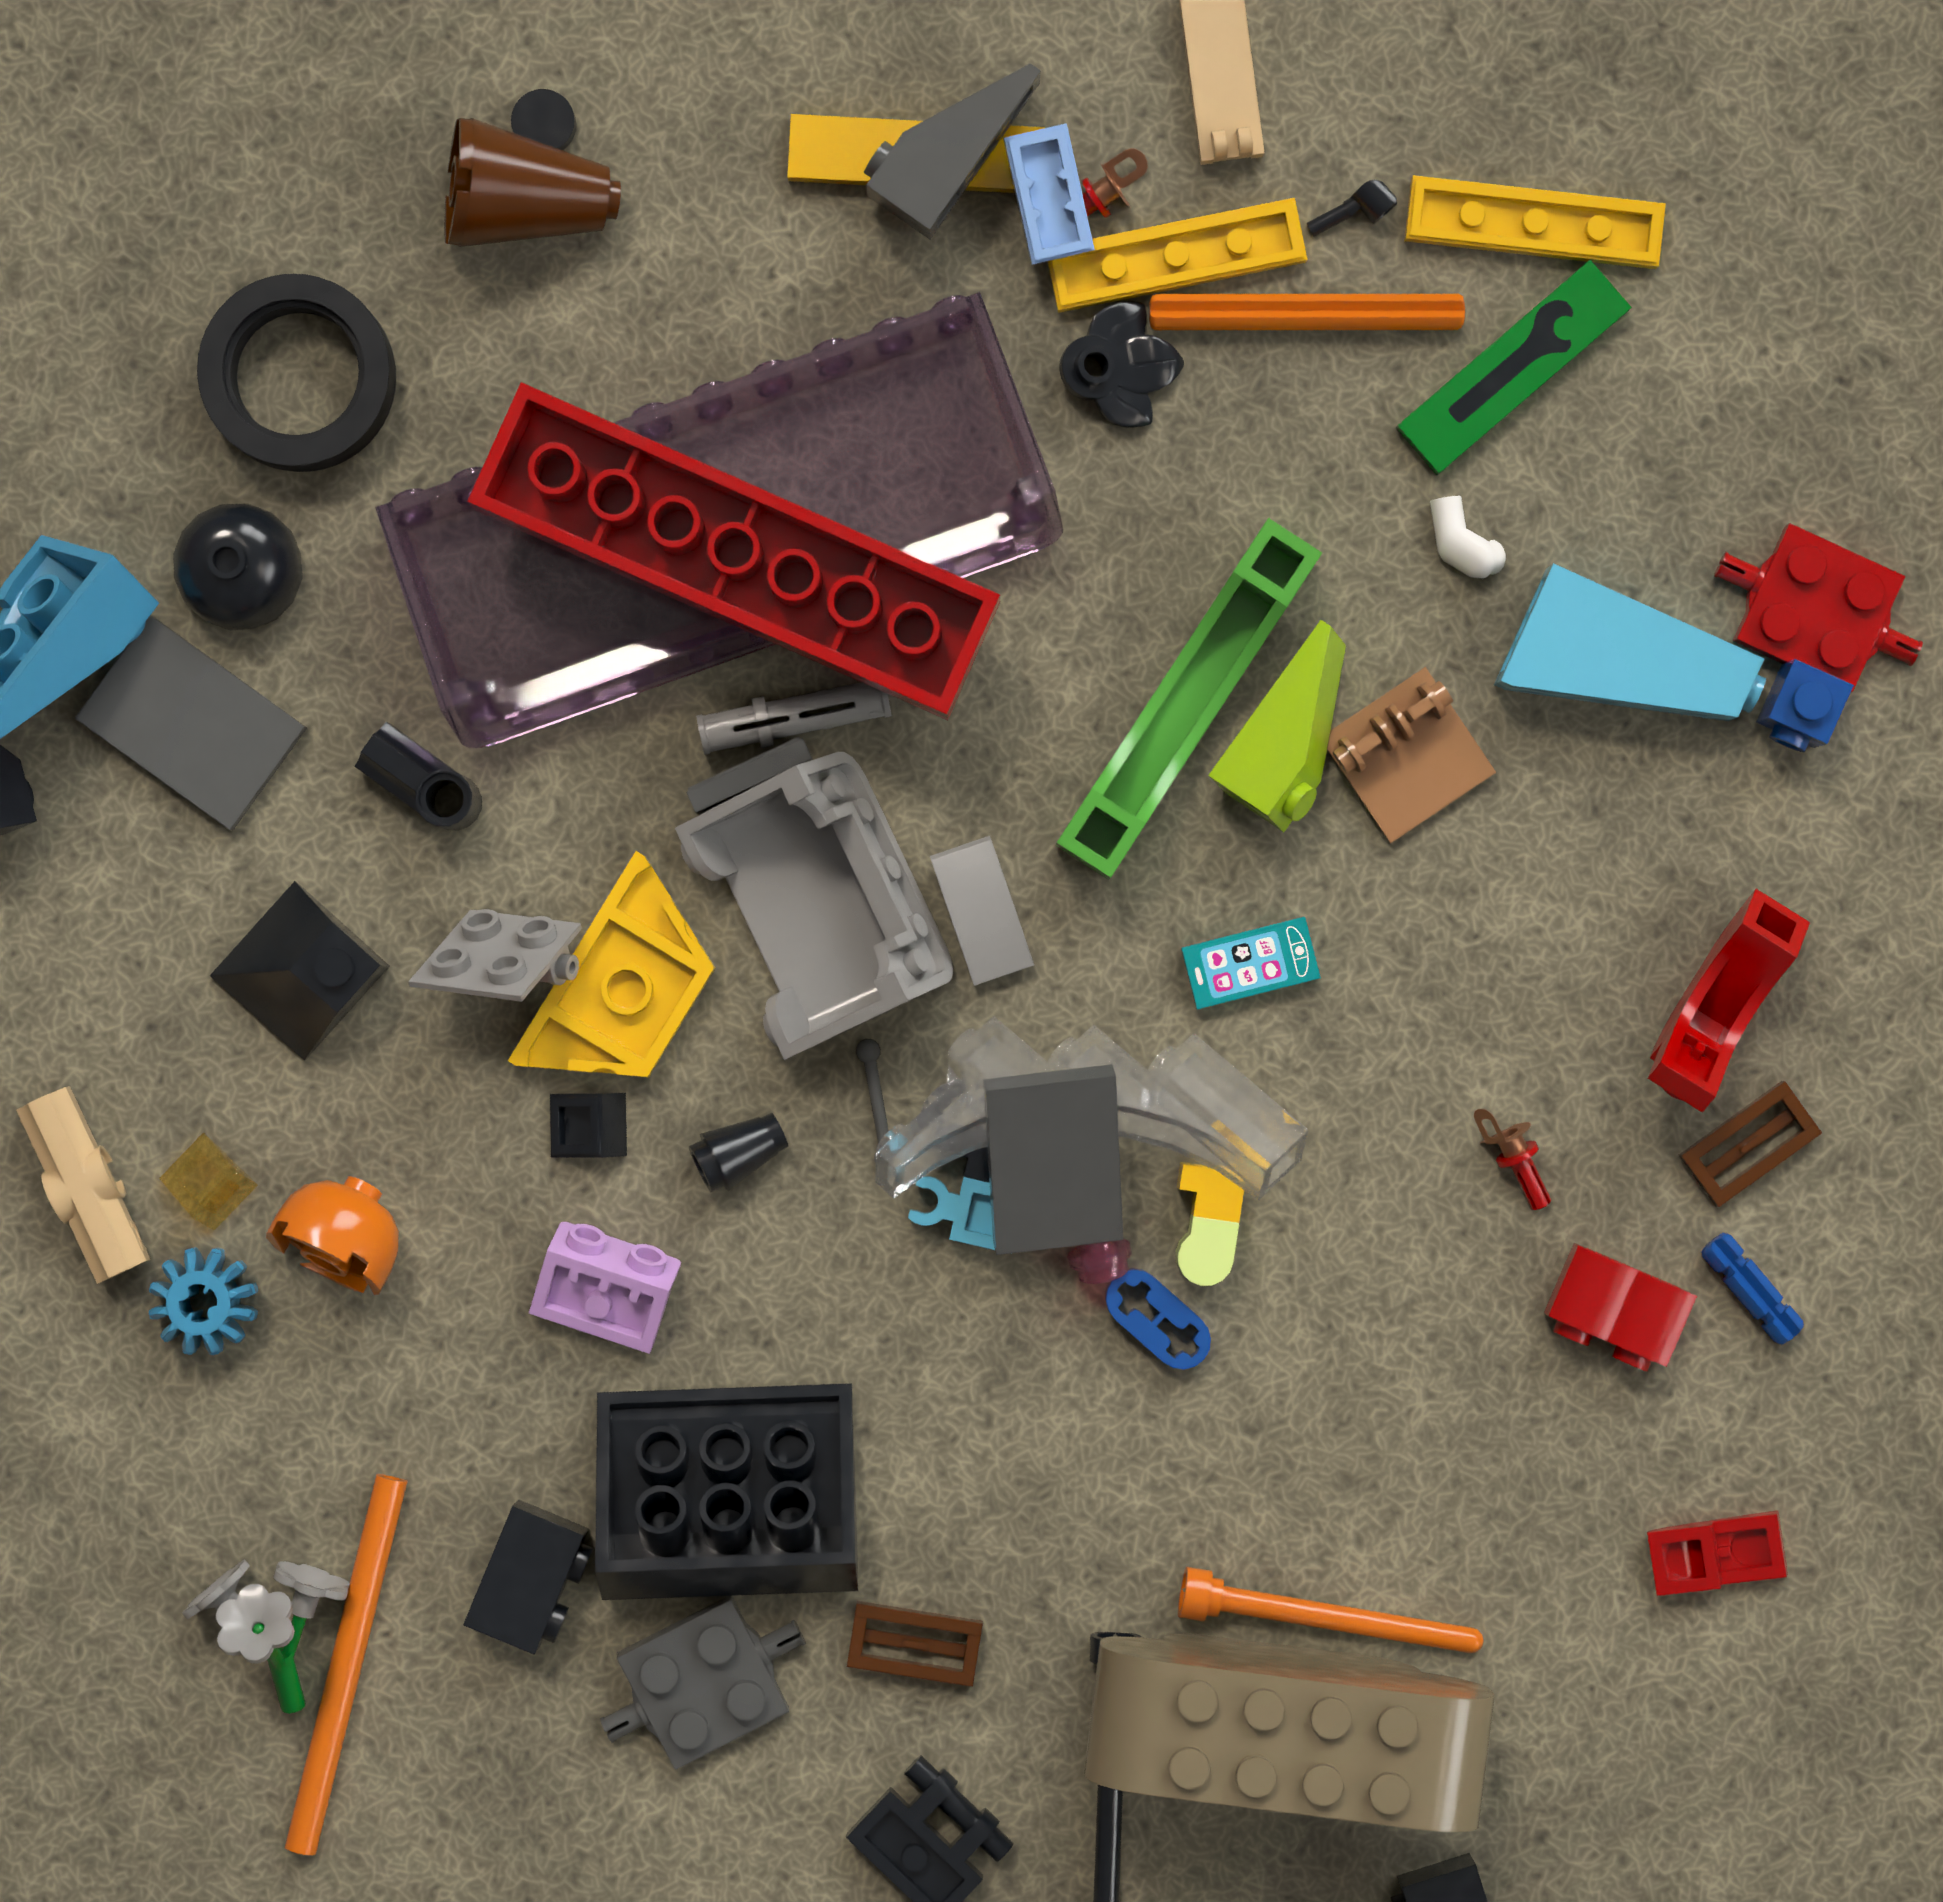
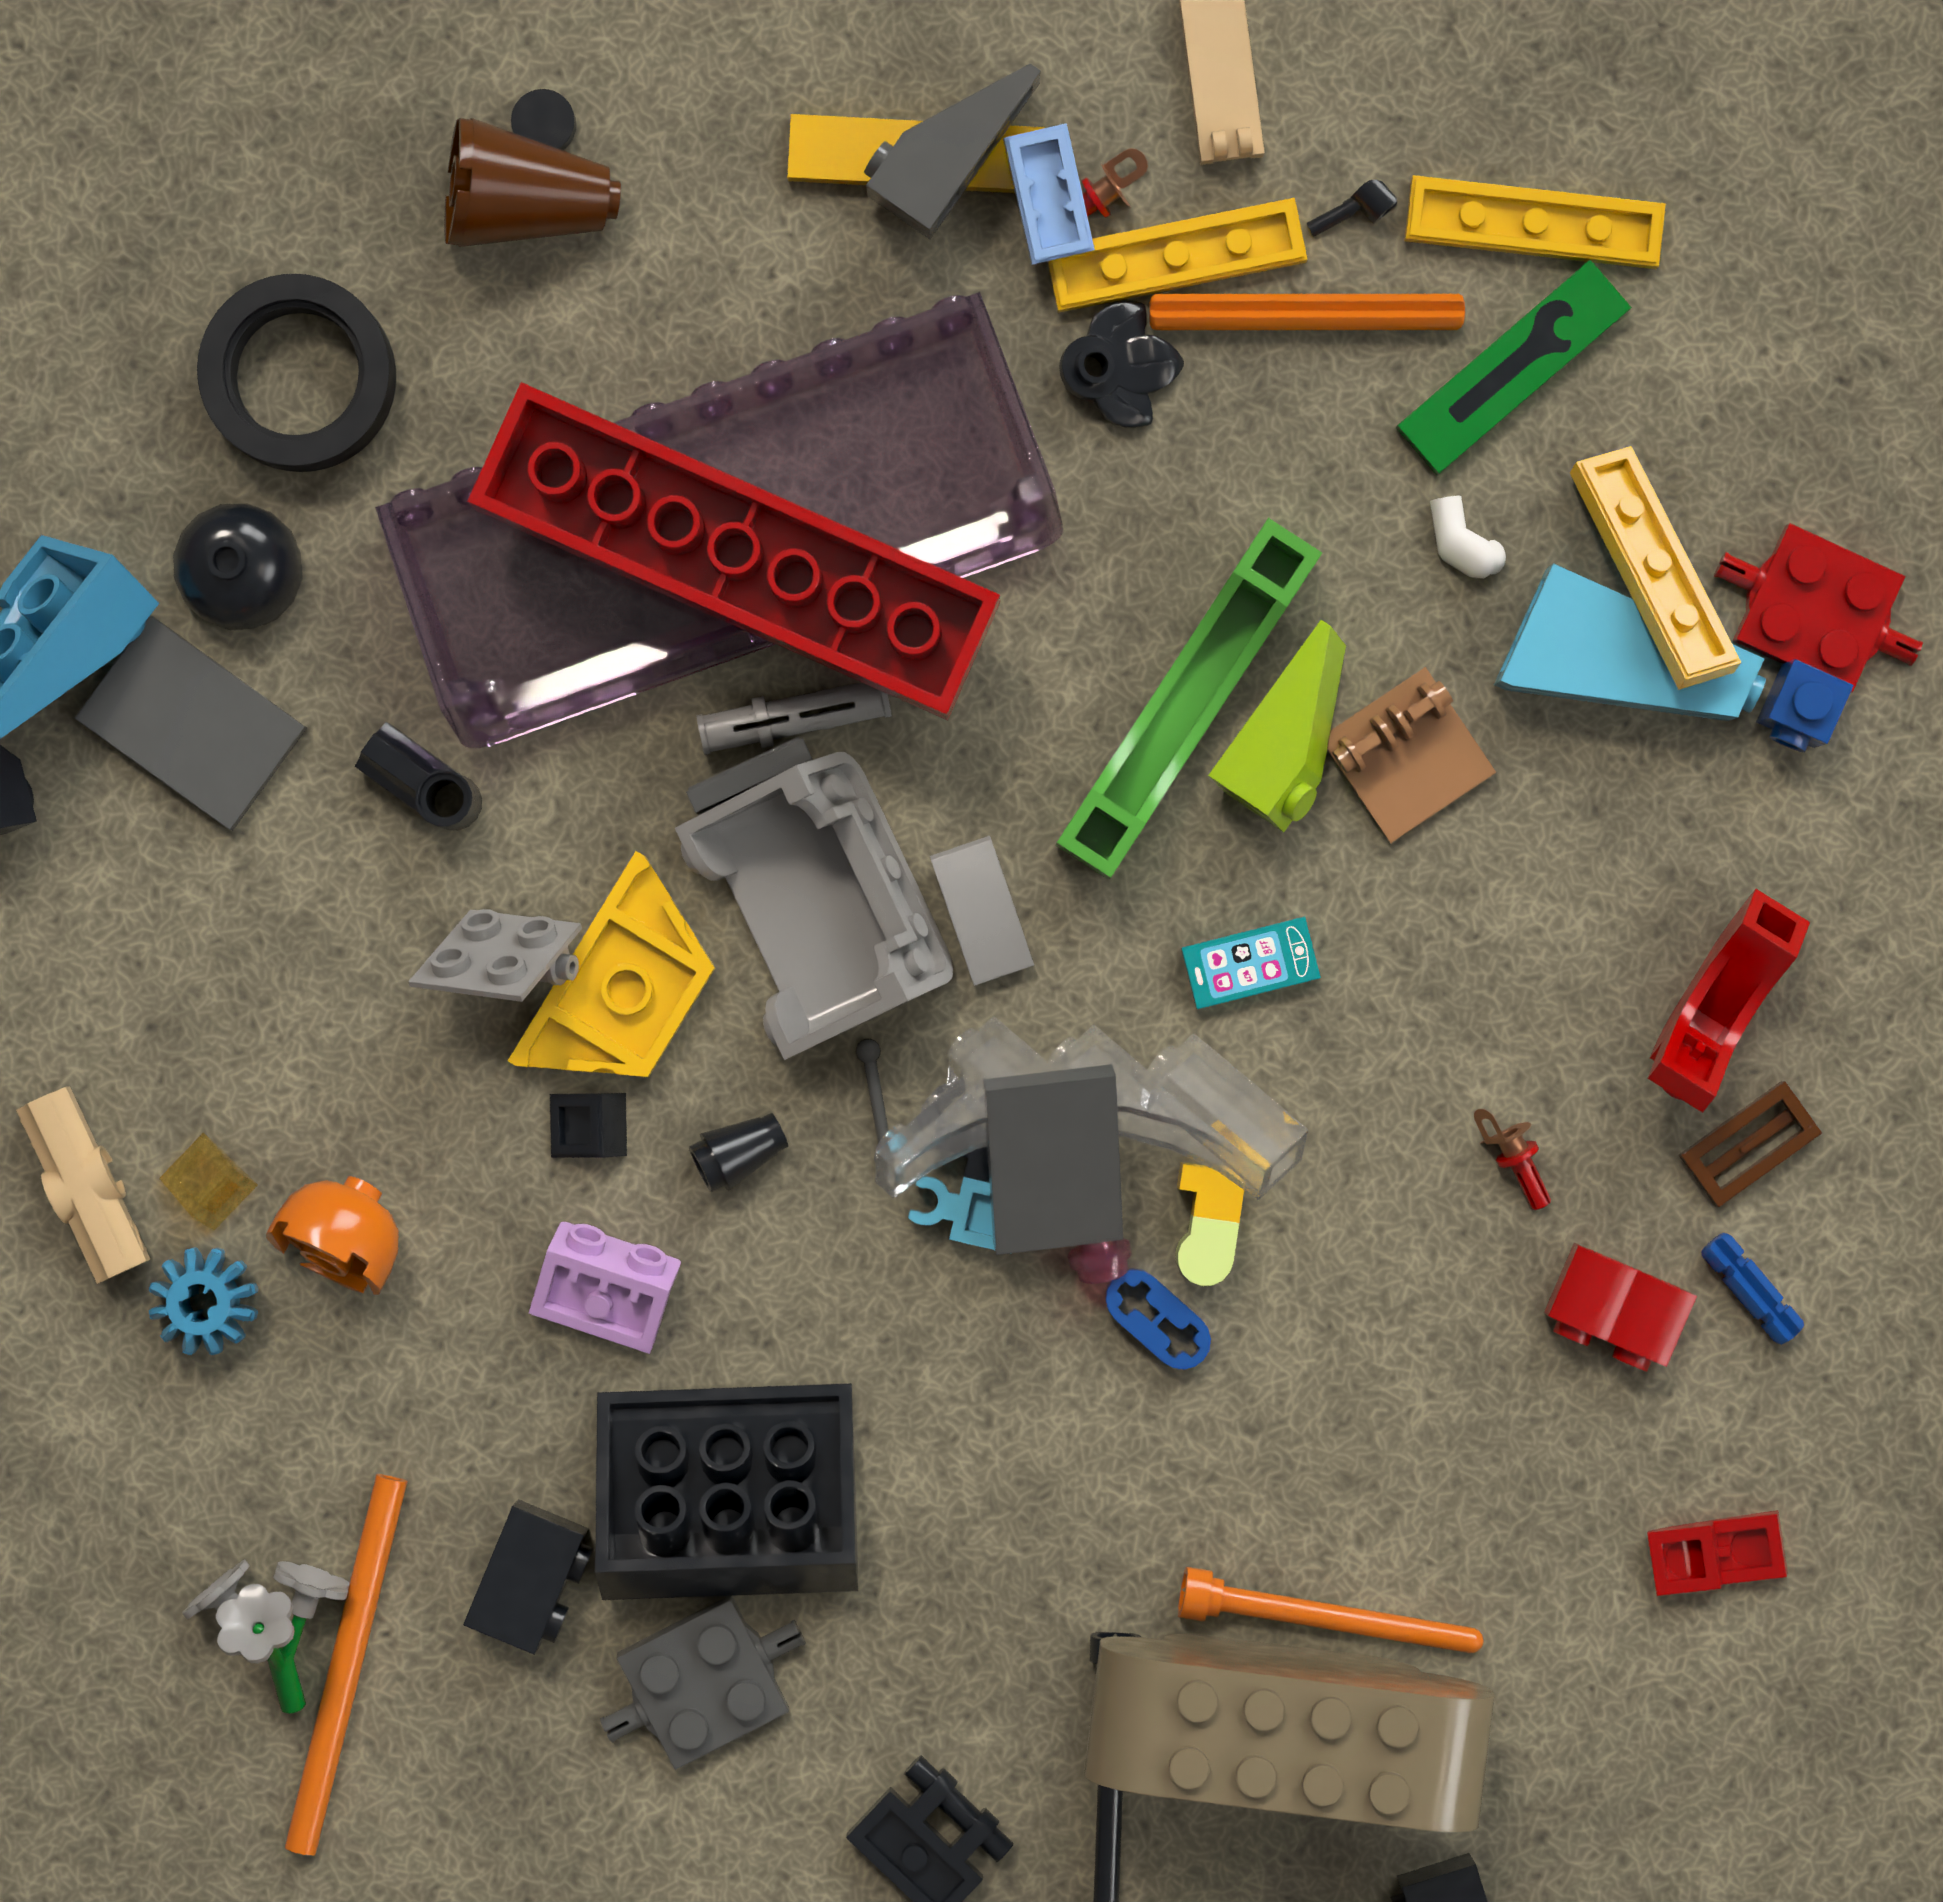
(299, 970): black slope -> none
(901, 1667): reddish brown tile -> none
(1655, 567): none -> yellow tile

